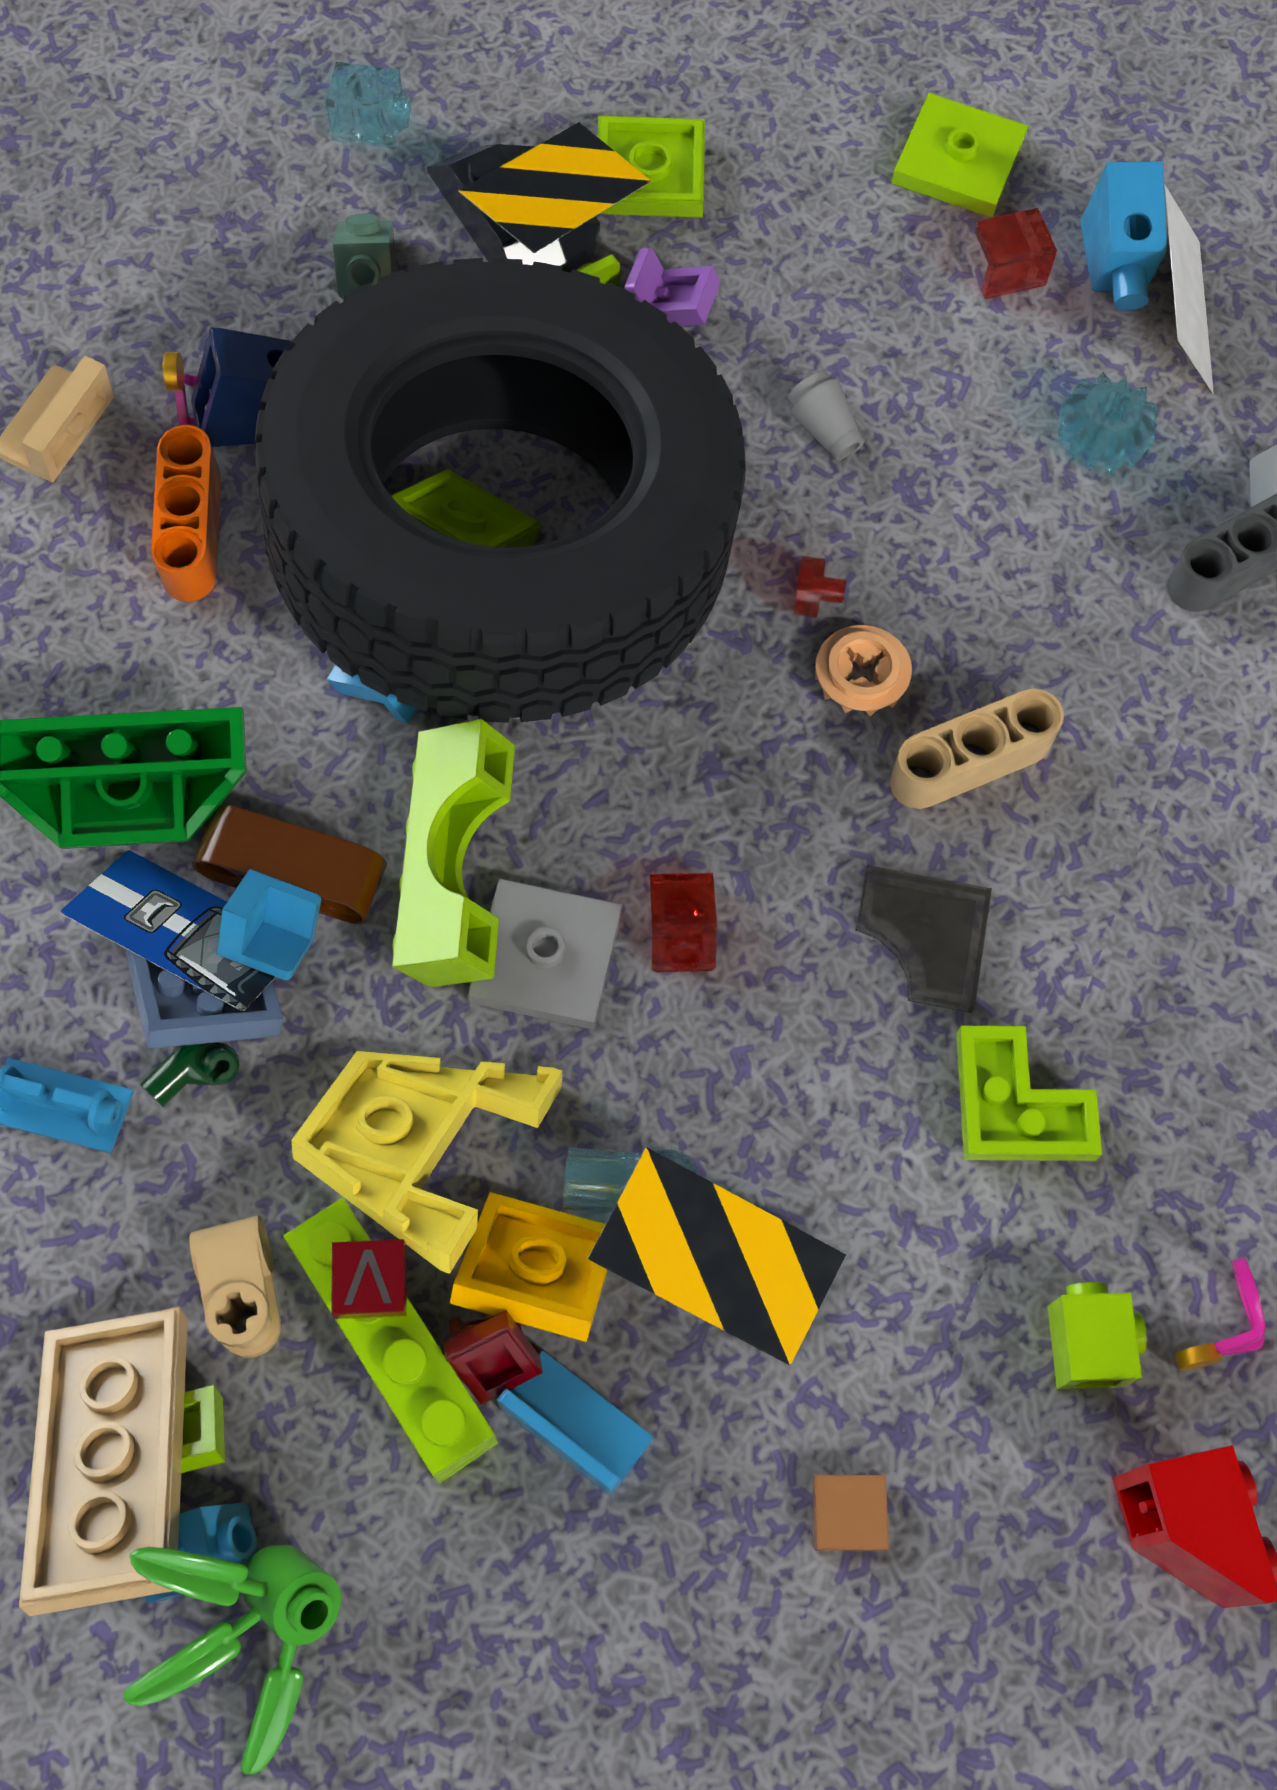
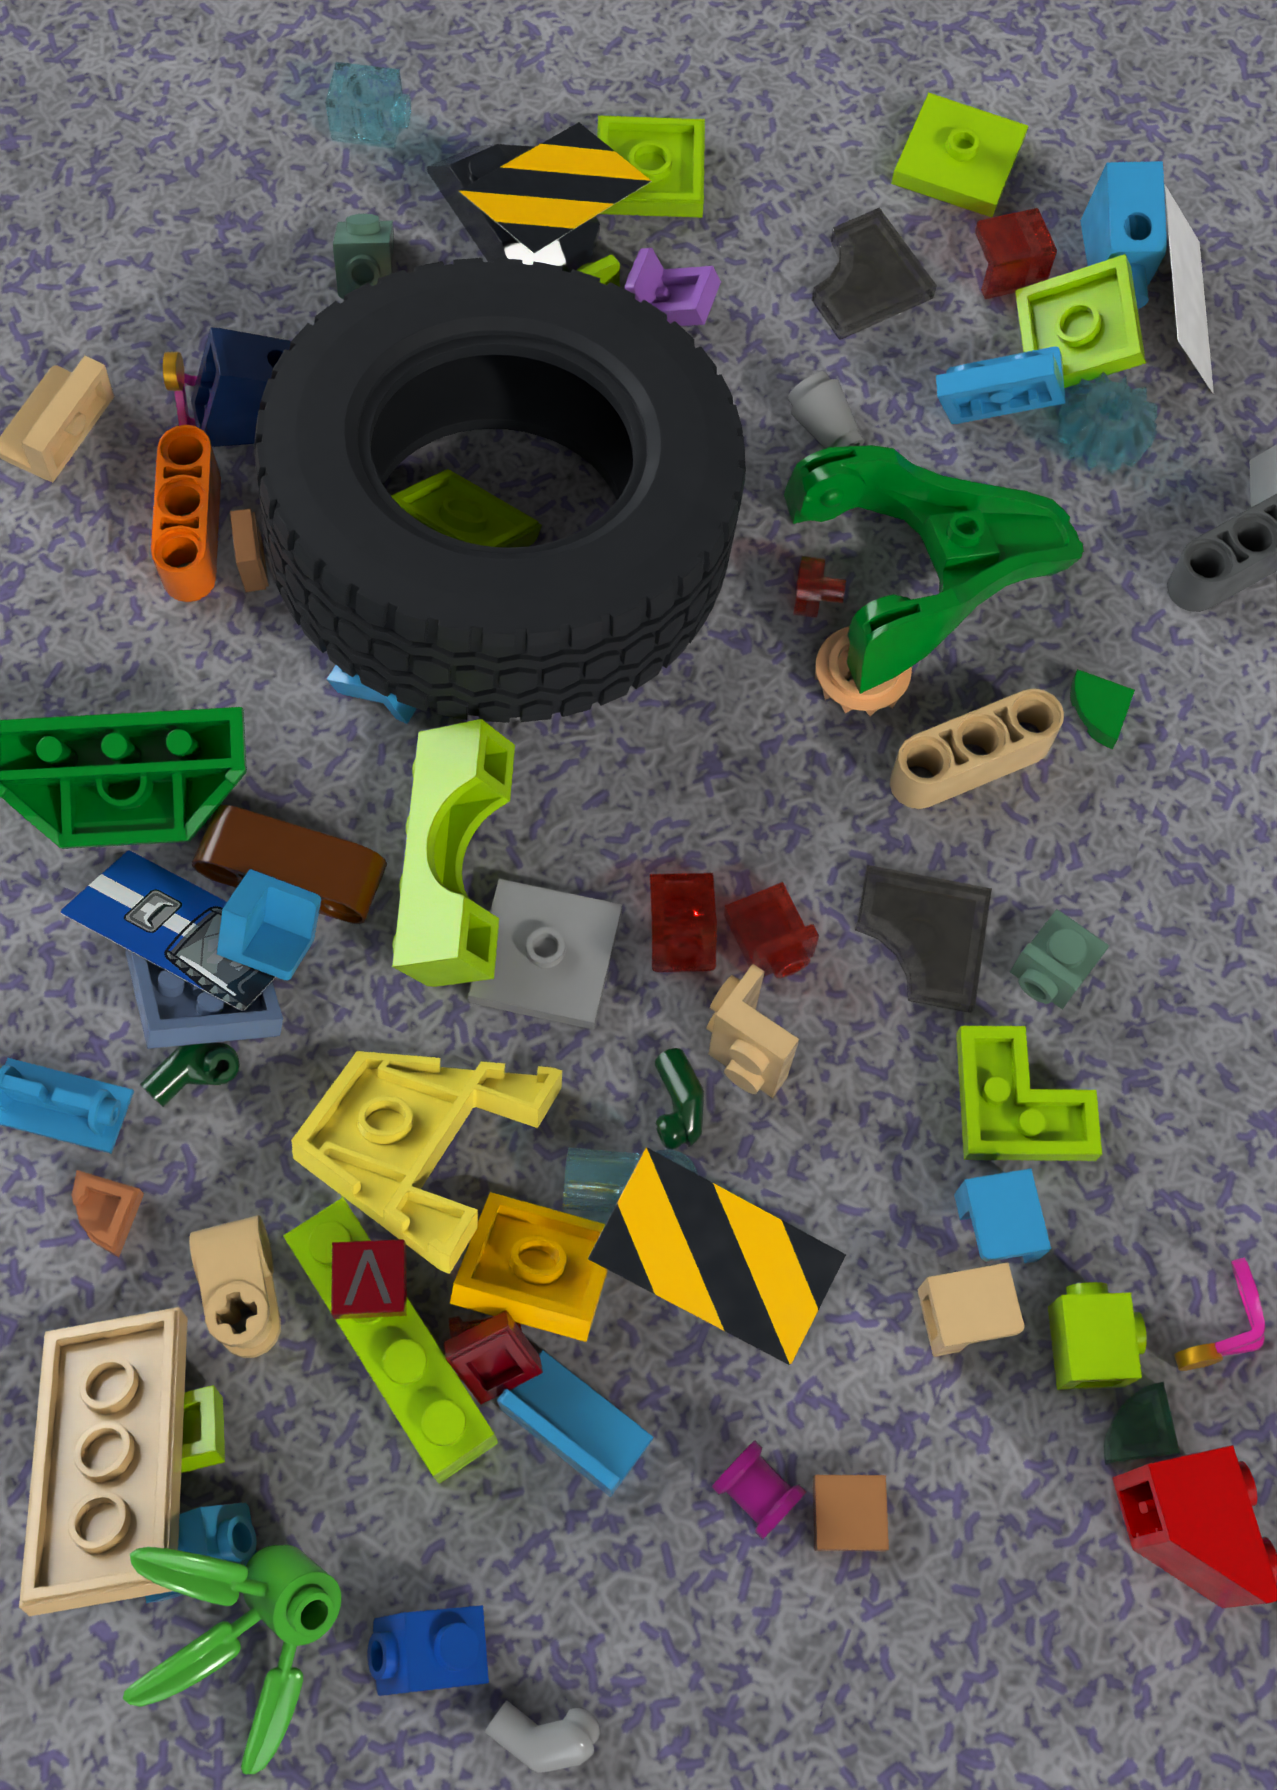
(105, 1209): none -> nougat tile
(249, 550): none -> medium nougat tile
(428, 1650): none -> blue bracket
(548, 1745): none -> light grey arm
(687, 1100): none -> dark green arm
(746, 1041): none -> tan bracket
(758, 1489): none -> magenta bush
(772, 932): none -> clear red bracket
(872, 276): none -> clear smoke tile
(970, 1307): none -> tan panel
(972, 531): none -> green animal
(1002, 385): none -> dark azure bracket
(1004, 1215): none -> dark azure panel
(1058, 960): none -> sand green bracket
(1088, 317): none -> lime plate
(1100, 706): none -> green tile
(1141, 1428): none -> clear green tile

